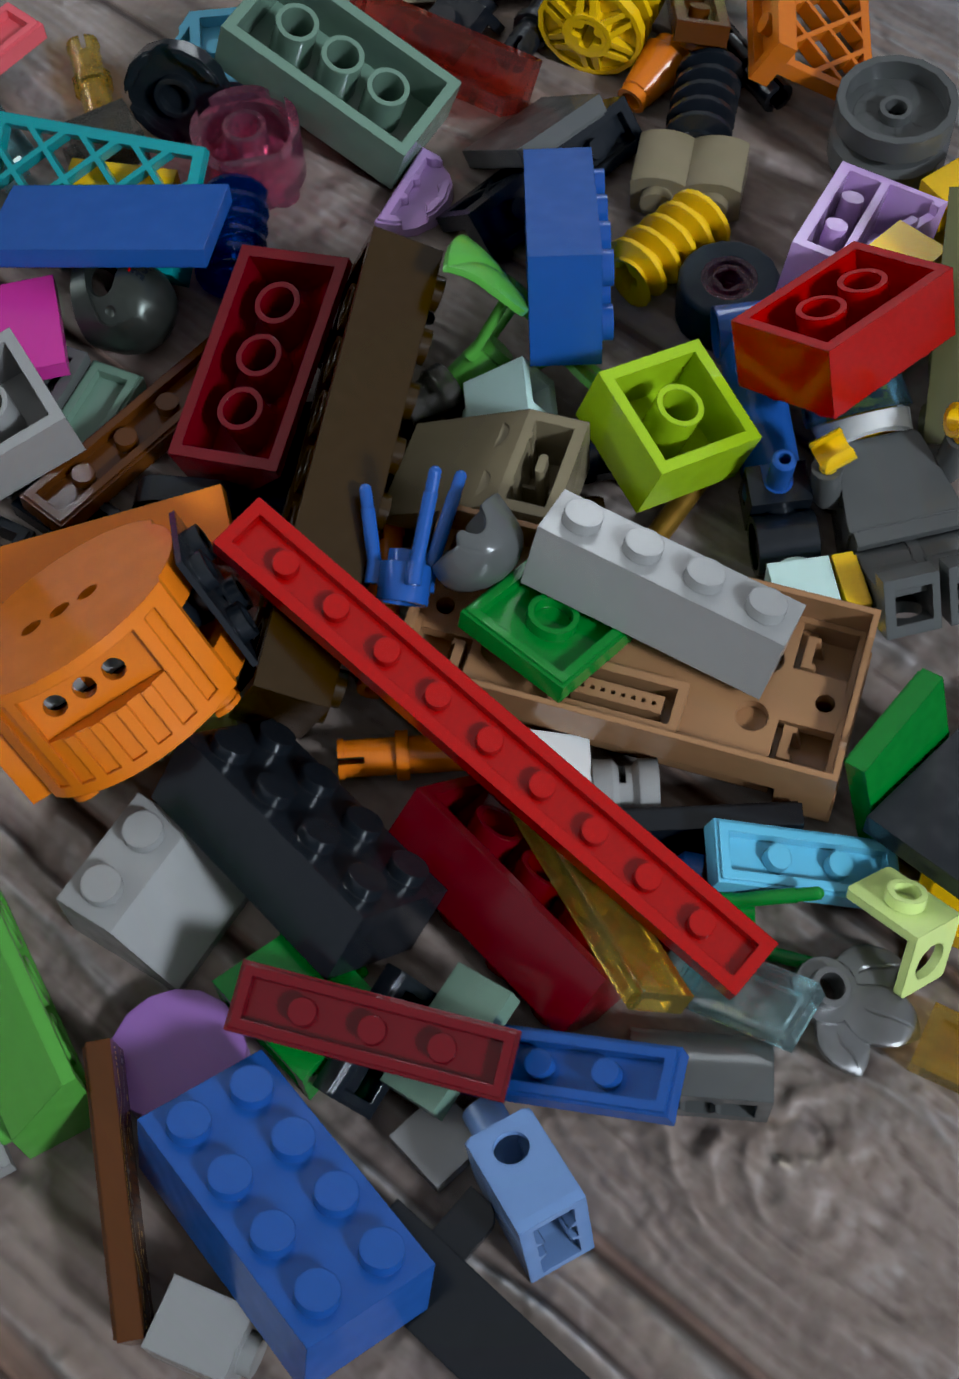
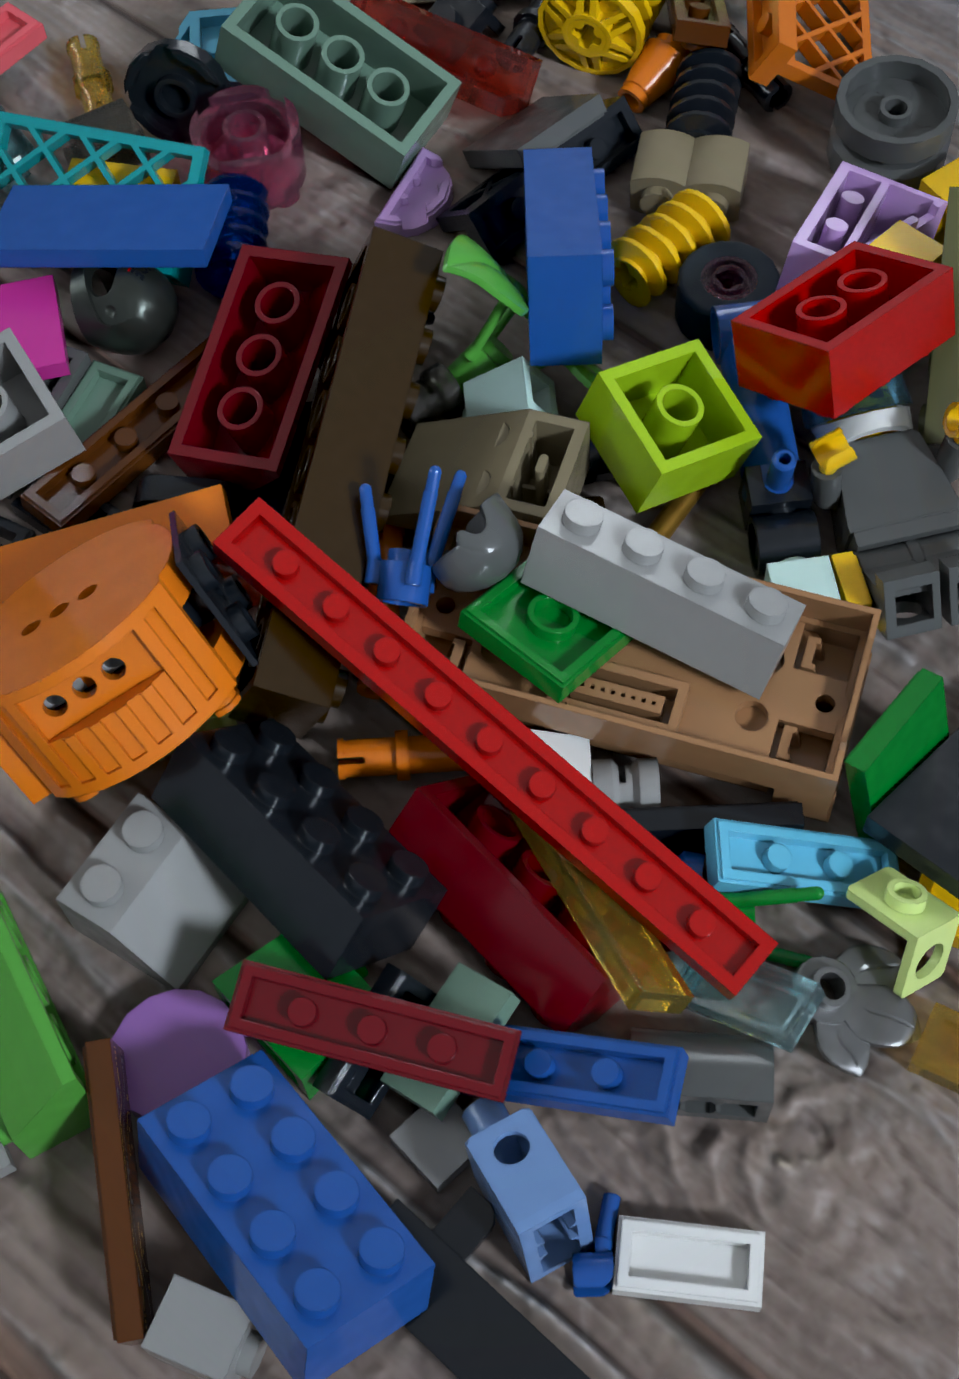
(594, 1270): none -> blue hand
(689, 1263): none -> white tile

